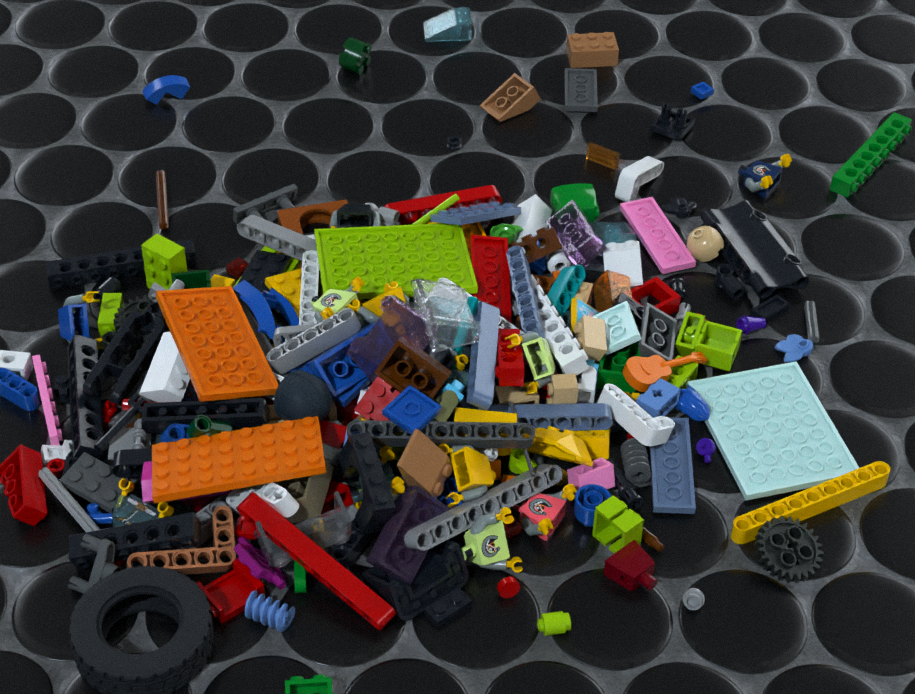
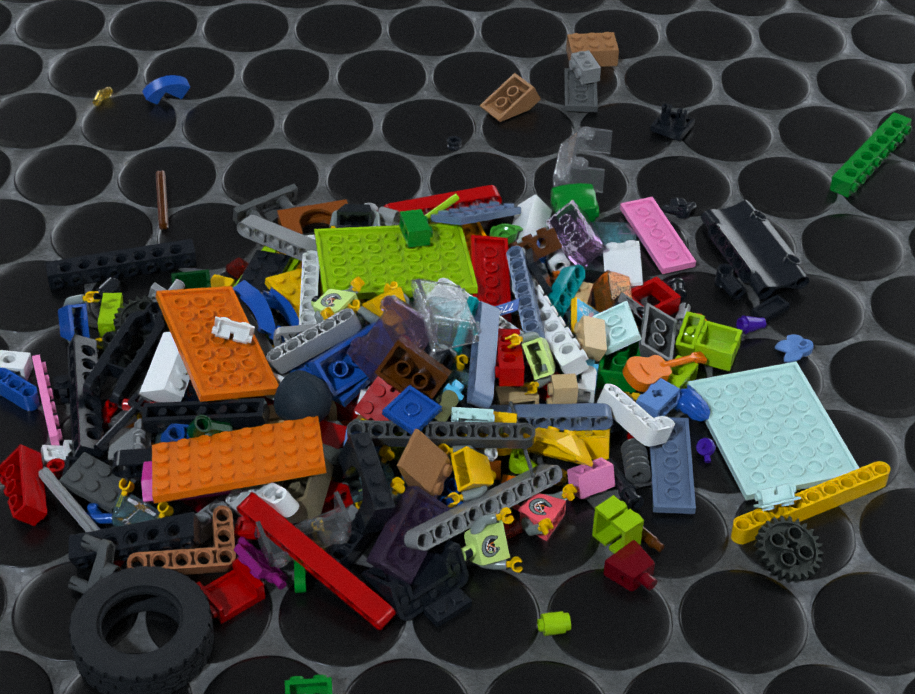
(101, 95): none -> clear yellow arm
(161, 259): lime brick -> none
(242, 331): none -> white hinge
(268, 614): medium blue piece -> none
(355, 55): dark green brick -> none
(415, 228): none -> green brick
(449, 26): clear light blue slope -> none
(472, 415): none -> light aqua hinge
(508, 307): none -> sticker
(508, 587): red tile -> none
(539, 271): none -> black plate
(575, 169): none -> clear windscreen
(585, 67): none -> light grey brick
(586, 500): blue piece -> none
(603, 156): clear orange tile -> none
(635, 176): white beam -> none
(693, 598): light grey plate -> none
(702, 90): blue plate -> none
(704, 243): tan cylinder -> none
(763, 176): torso -> none
(784, 496): none -> light aqua hinge
(811, 321): dark grey axle -> none

